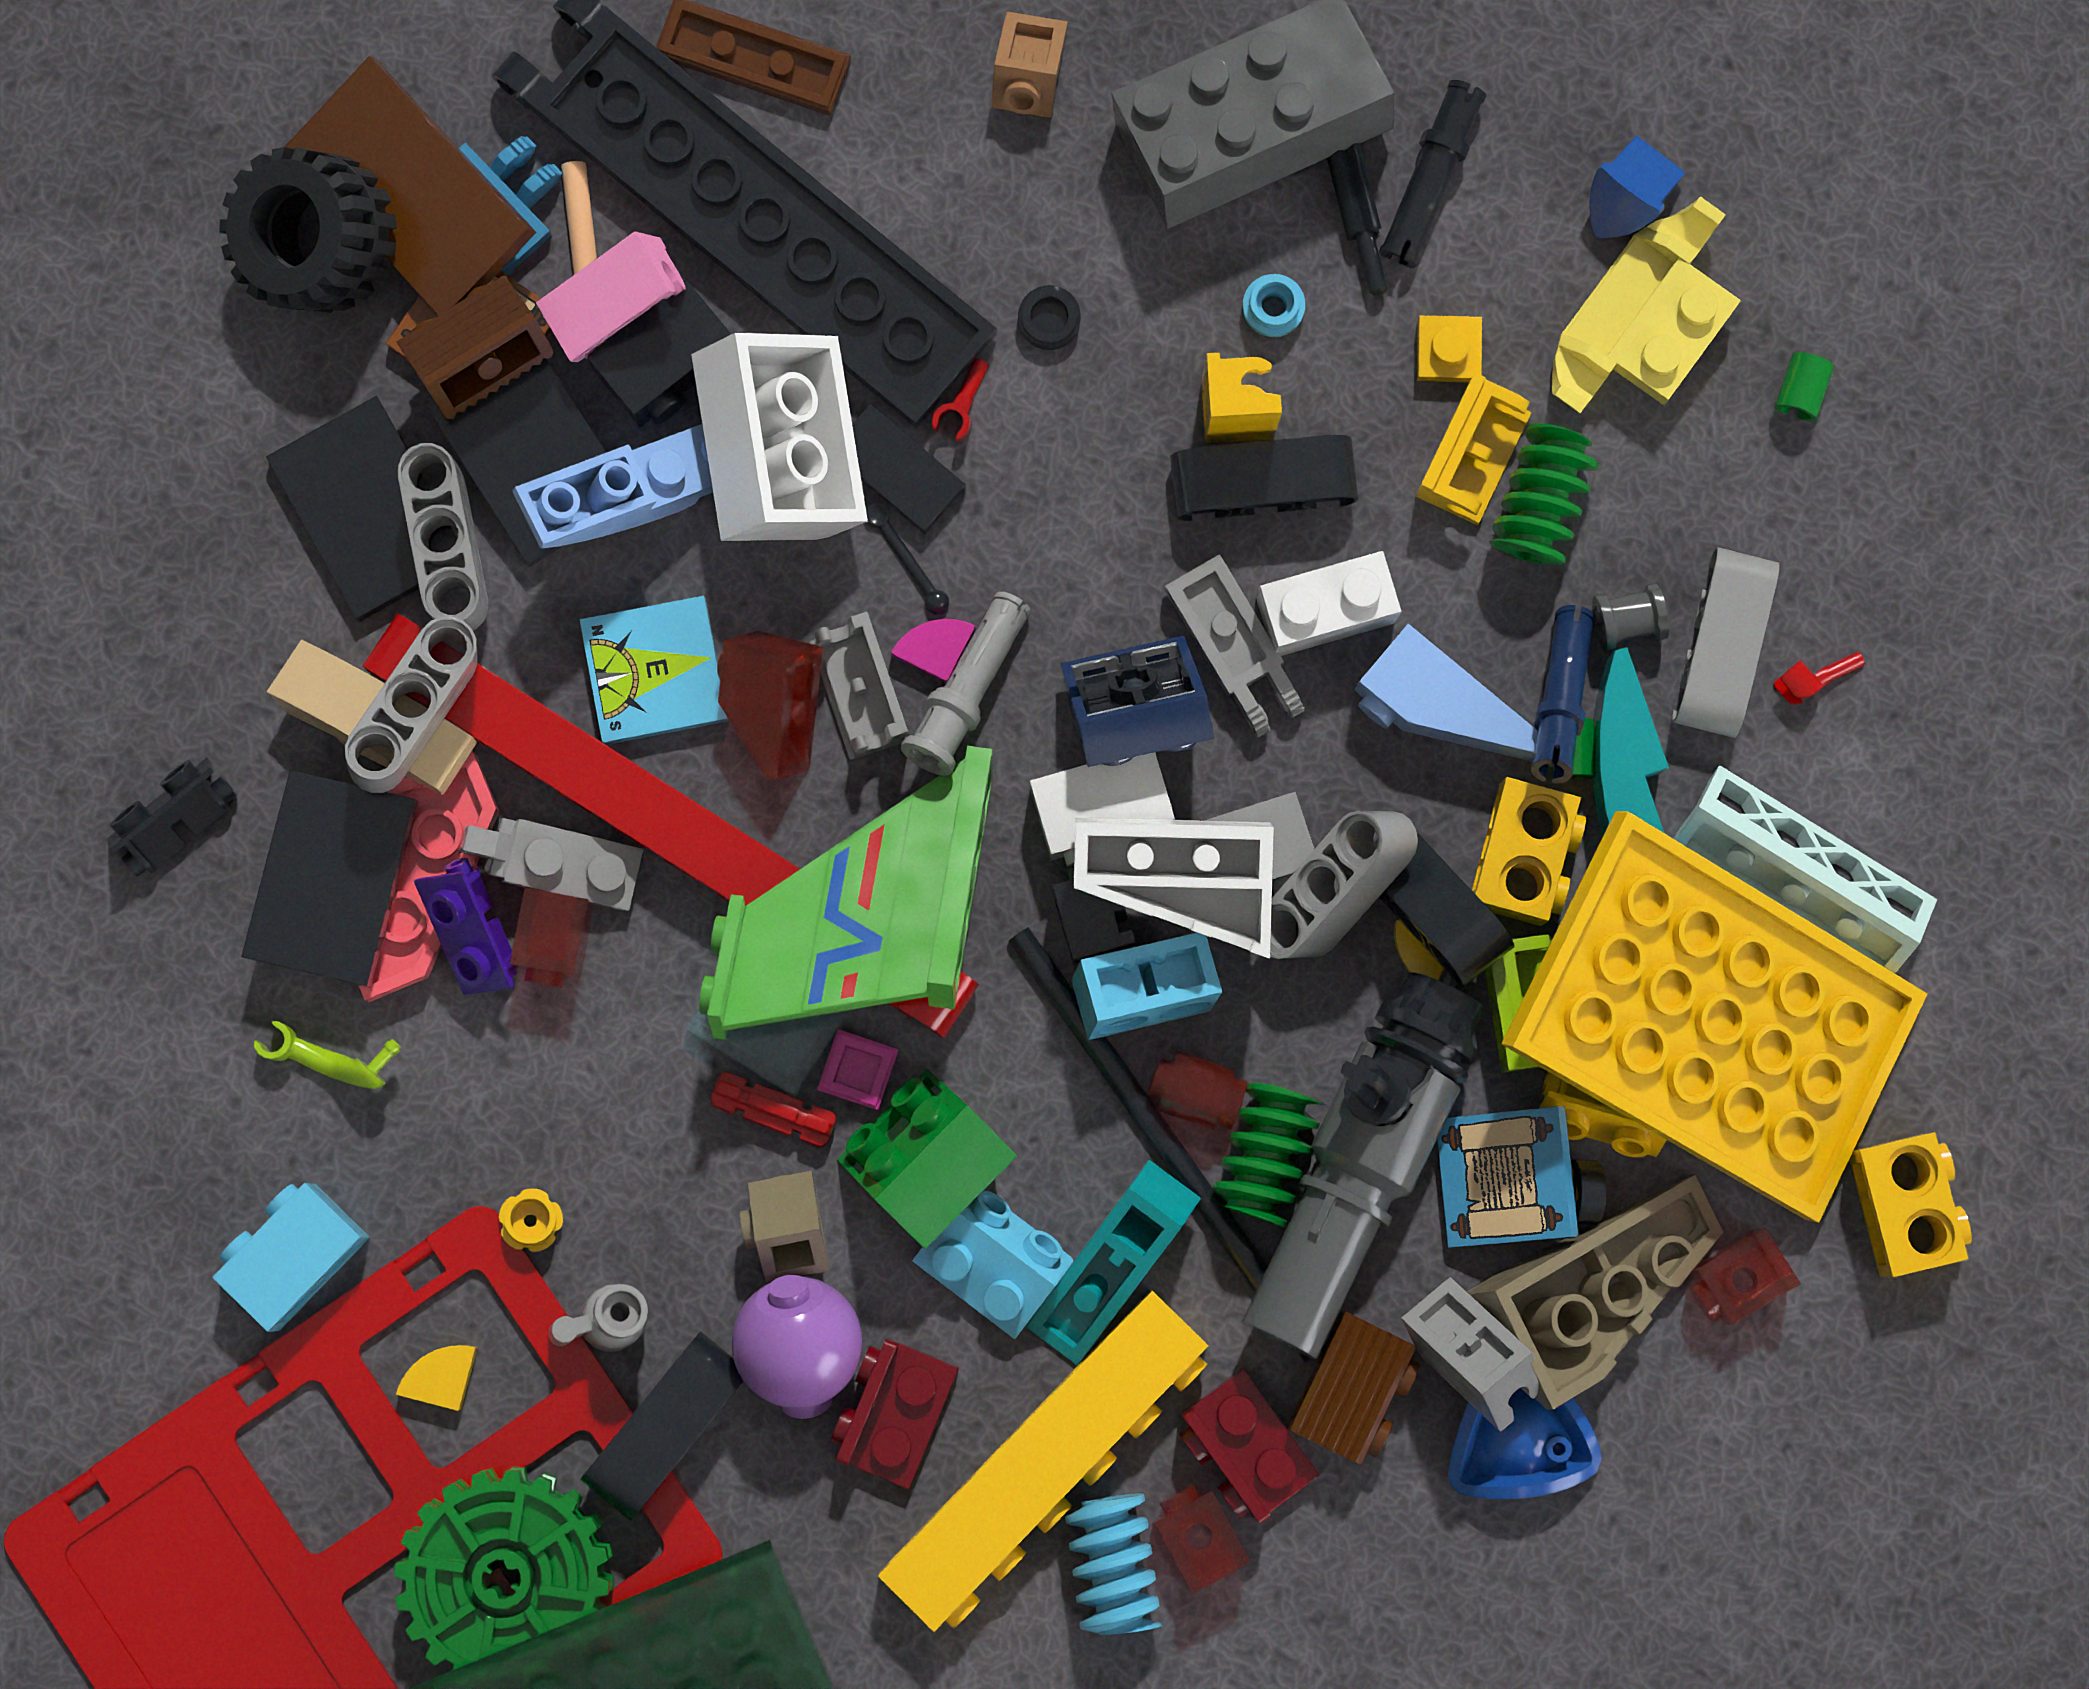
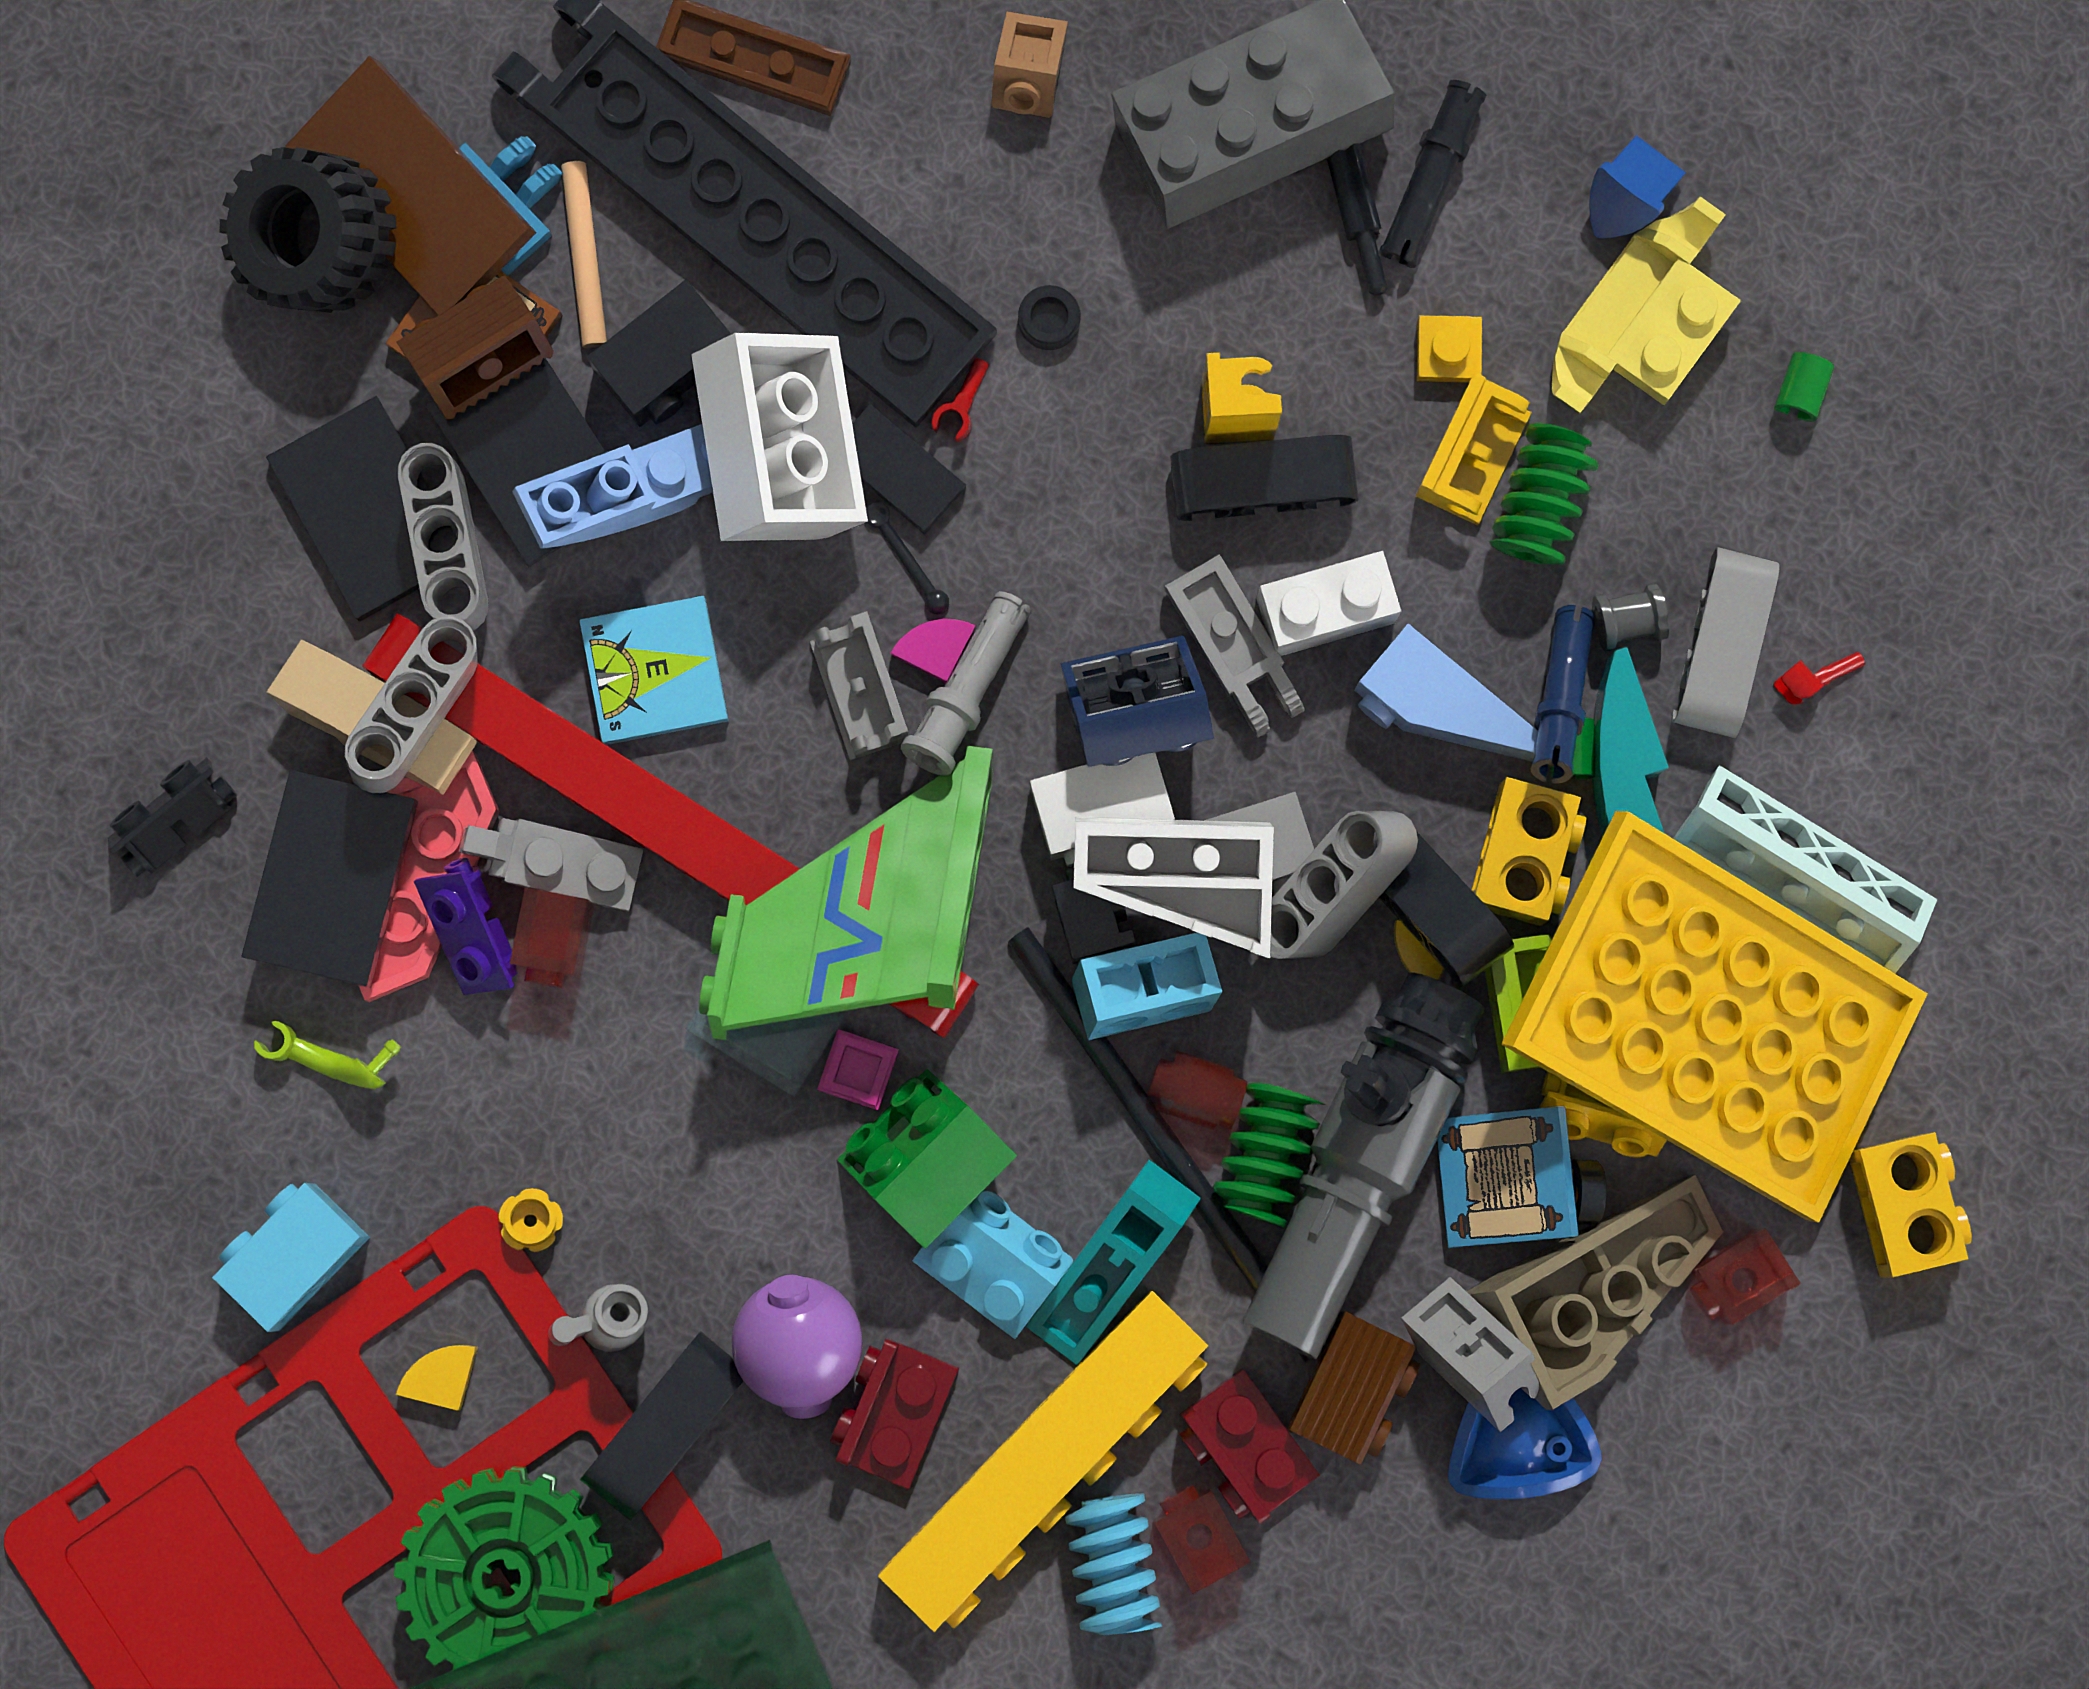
(610, 293): bright pink hinge -> none
(771, 698): clear red slope -> none
(773, 1109): red axle -> none
(786, 1226): dark tan brick -> none
(1277, 286): medium azure plate -> none

